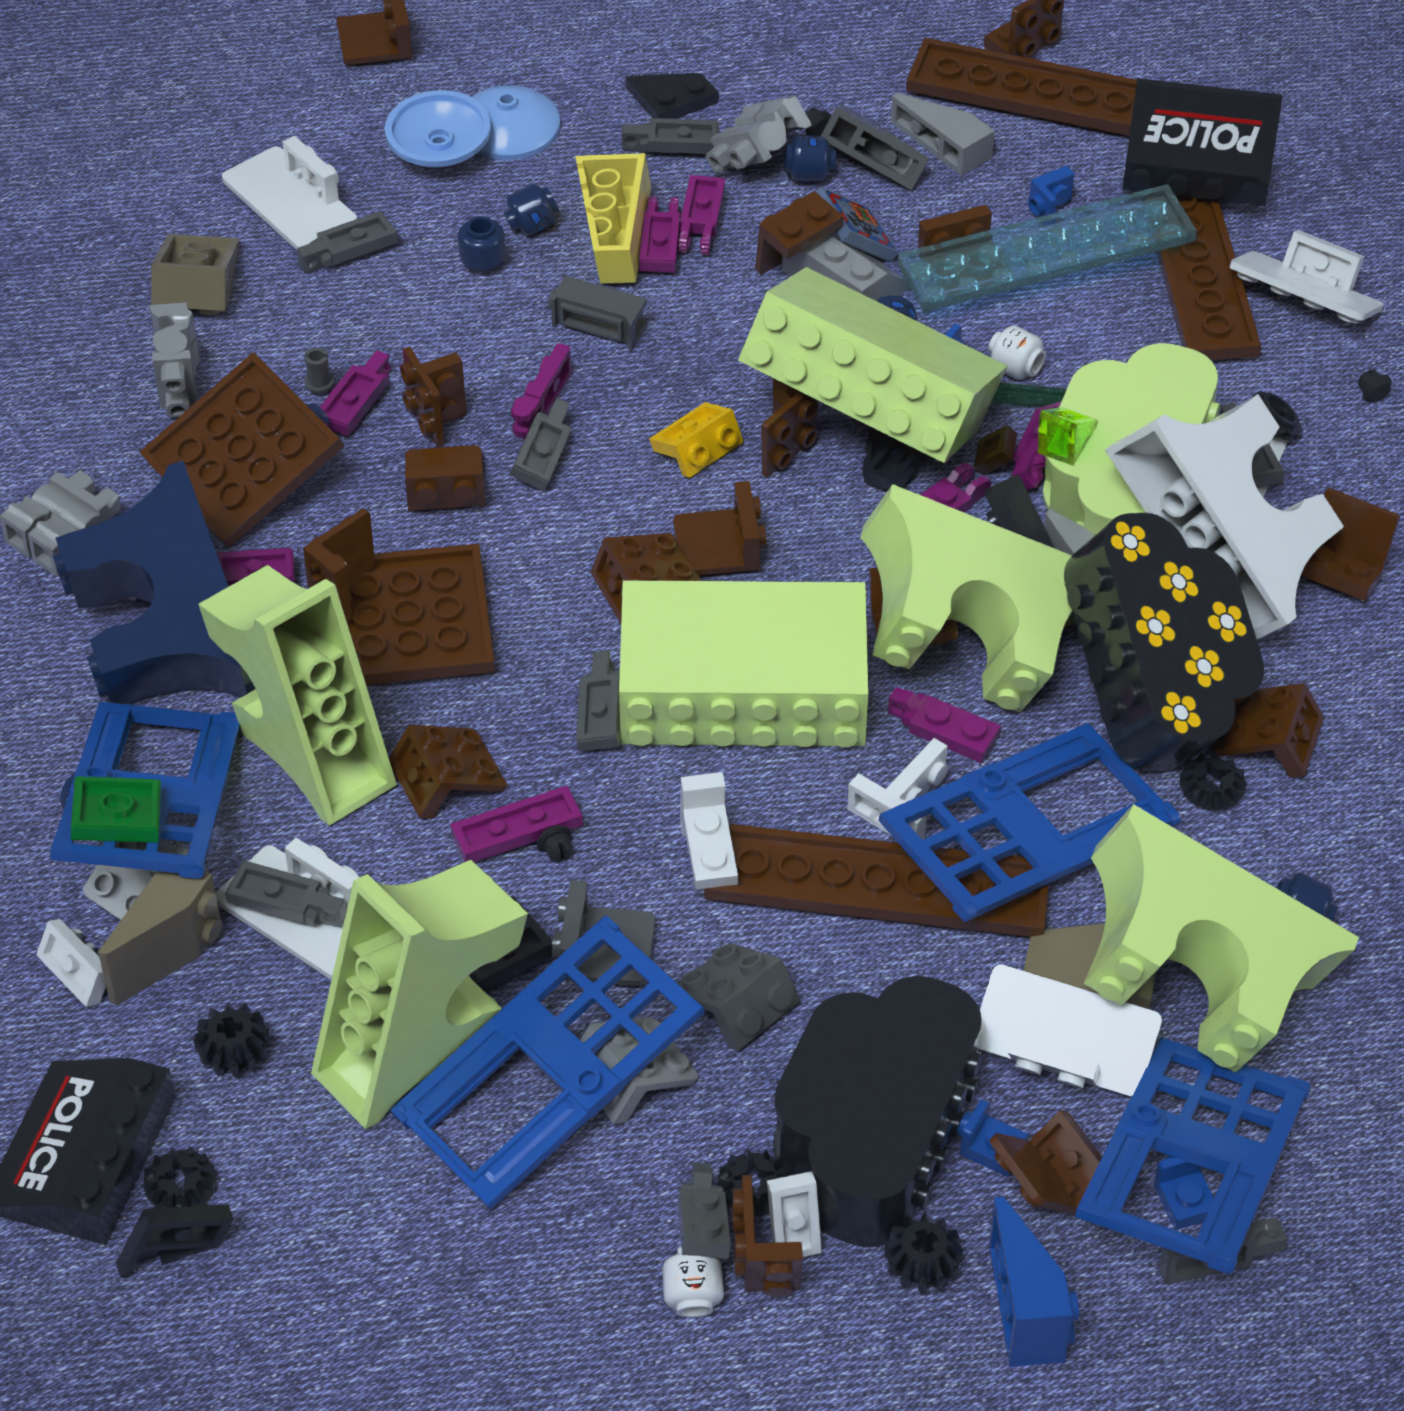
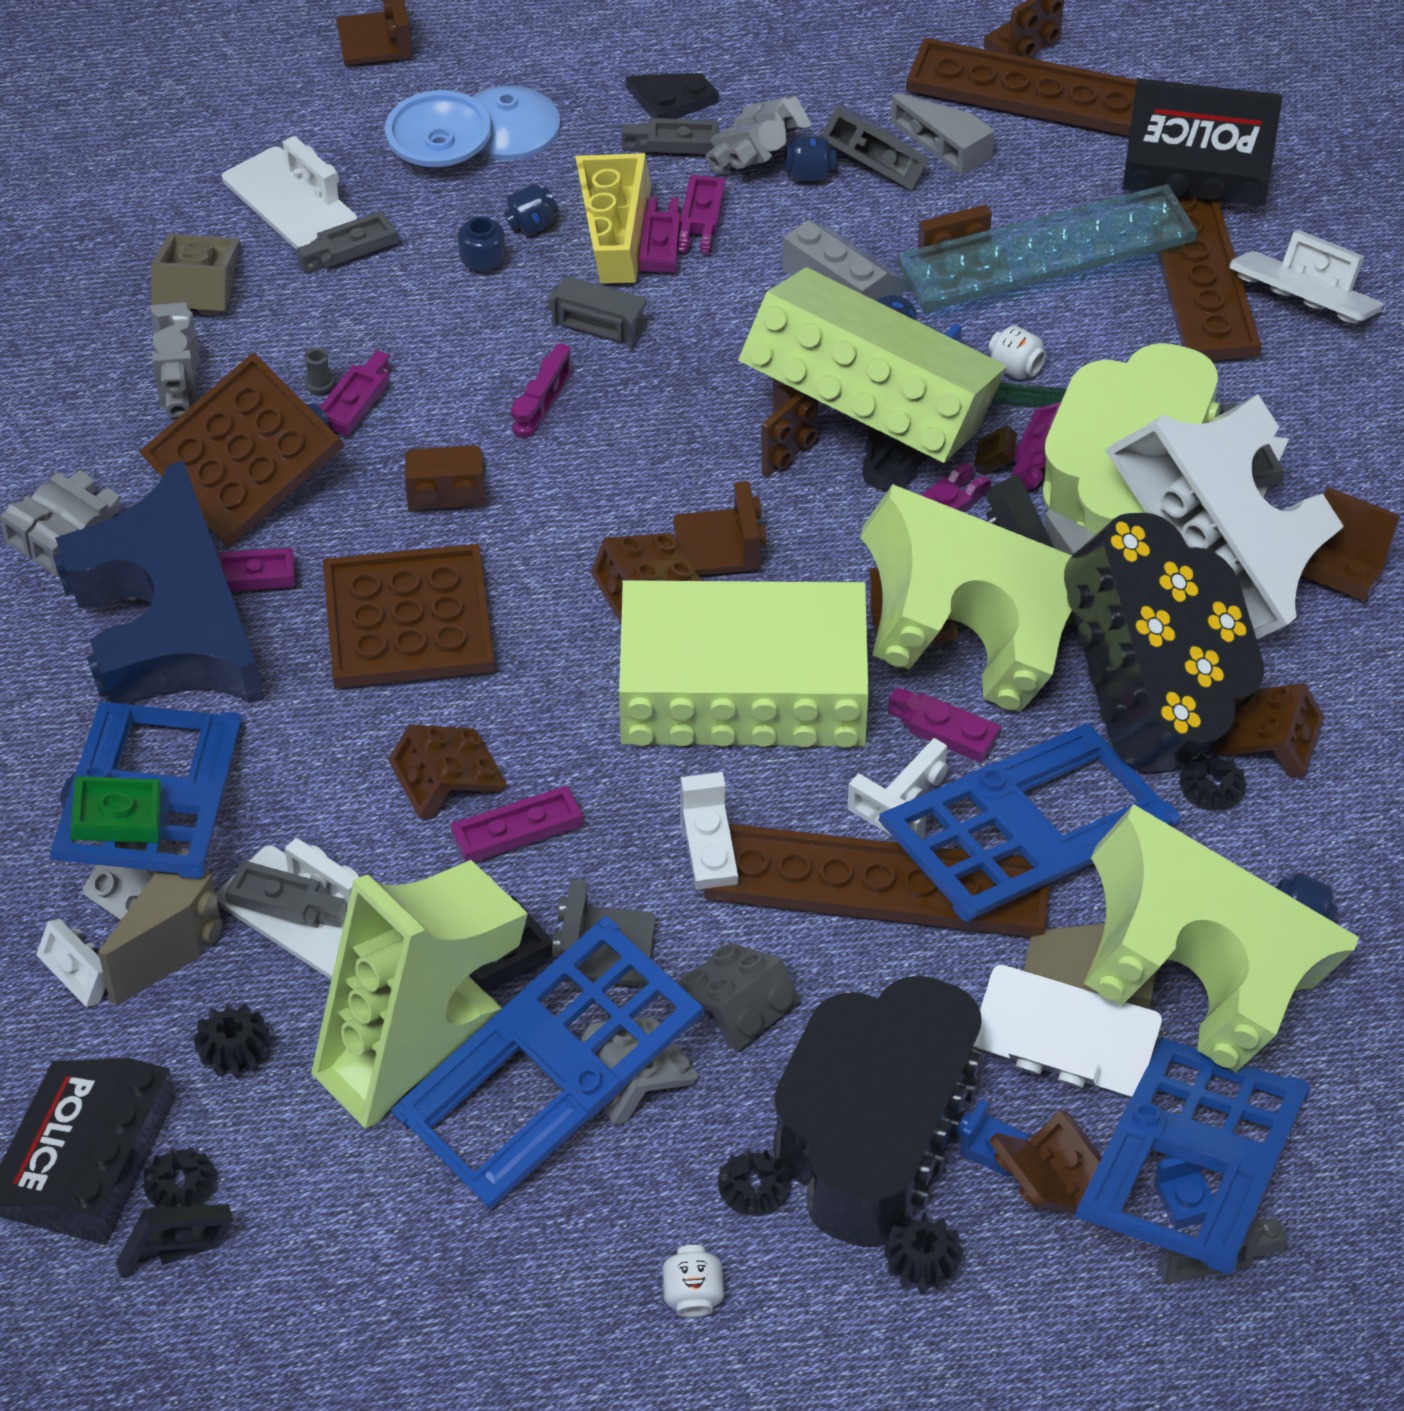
(308, 690): yellowish green piece -> none
(341, 556): reddish brown bracket -> none
(433, 392): reddish brown bracket -> none
(542, 446): dark grey hinge -> none
(556, 842): black piece -> none
(599, 705): dark grey hinge -> none
(699, 437): yellow bracket -> none
(703, 1216): dark grey hinge -> none
(765, 1266): reddish brown bracket -> none
(794, 230): reddish brown bracket -> none
(795, 1211): white plate -> none
(818, 120): black piece -> none
(860, 227): tile -> none
(1030, 1292): blue slope -> none
(1050, 191): blue bracket -> none
(1064, 434): clear neon green slope -> none
(1283, 414): black gear -> none
(1374, 386): black piece -> none

